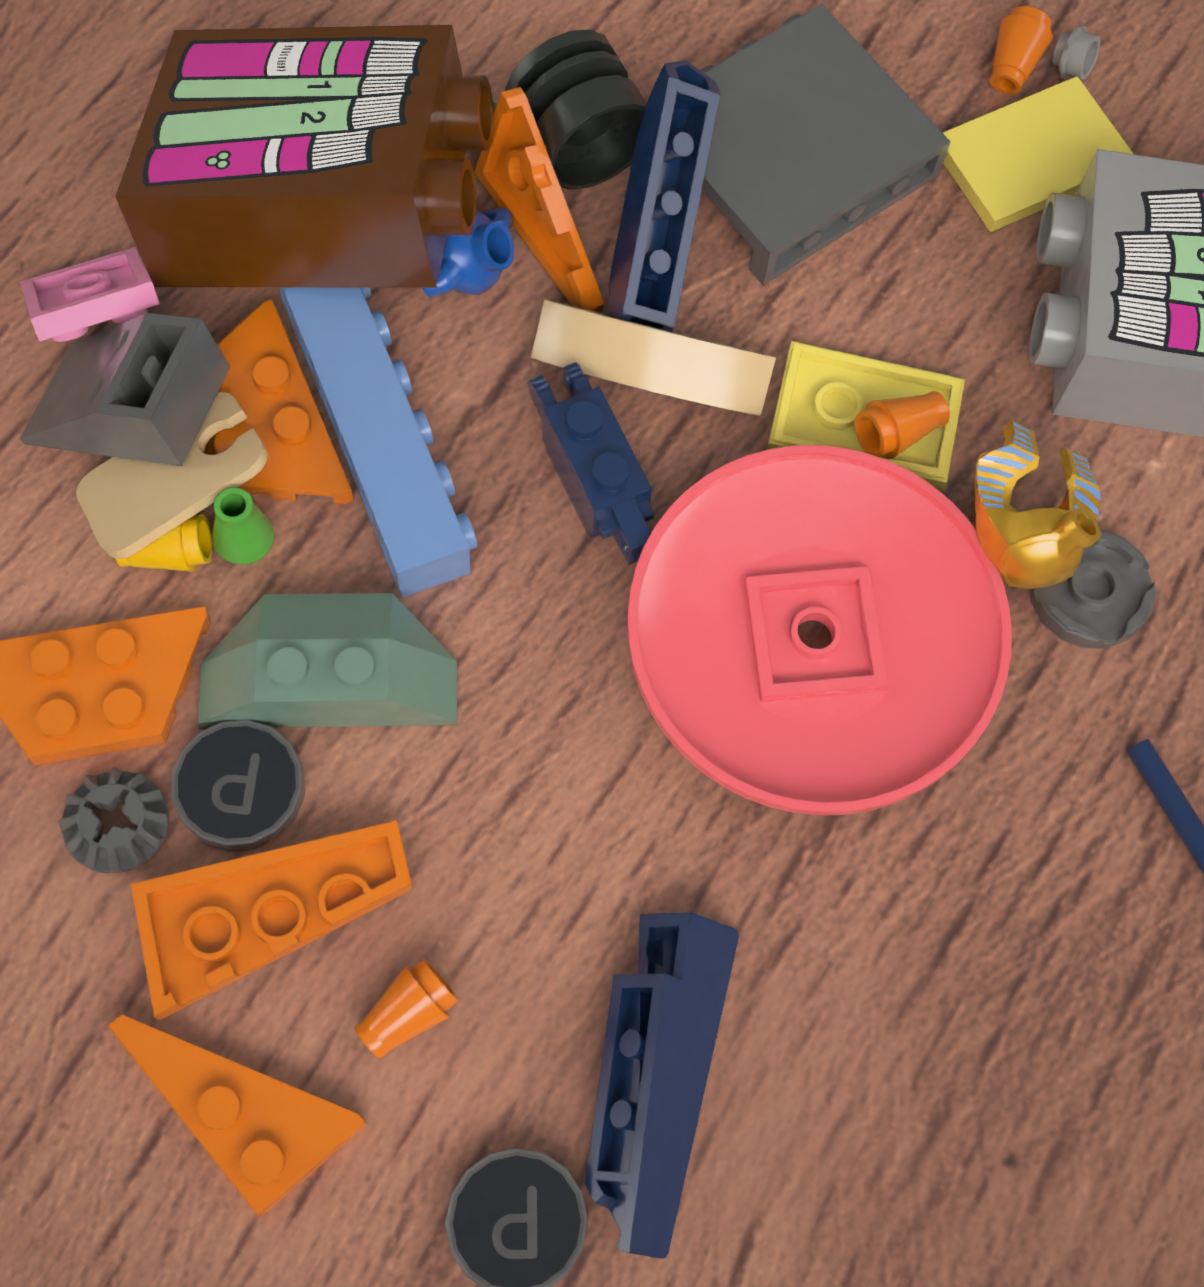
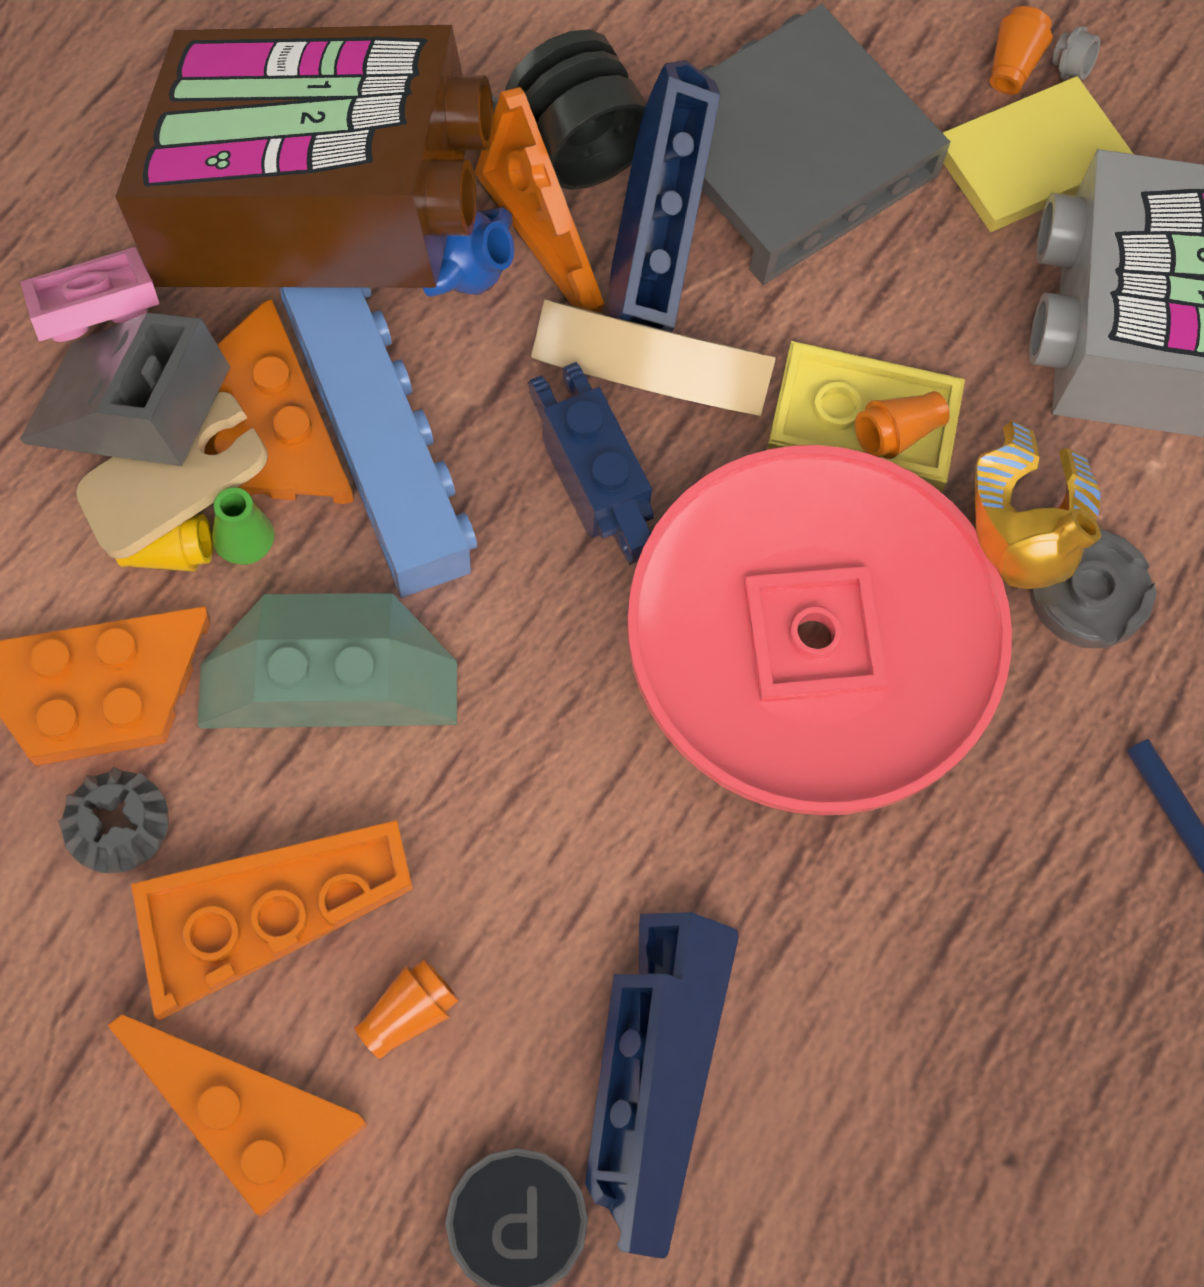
(237, 785): black tile -> none

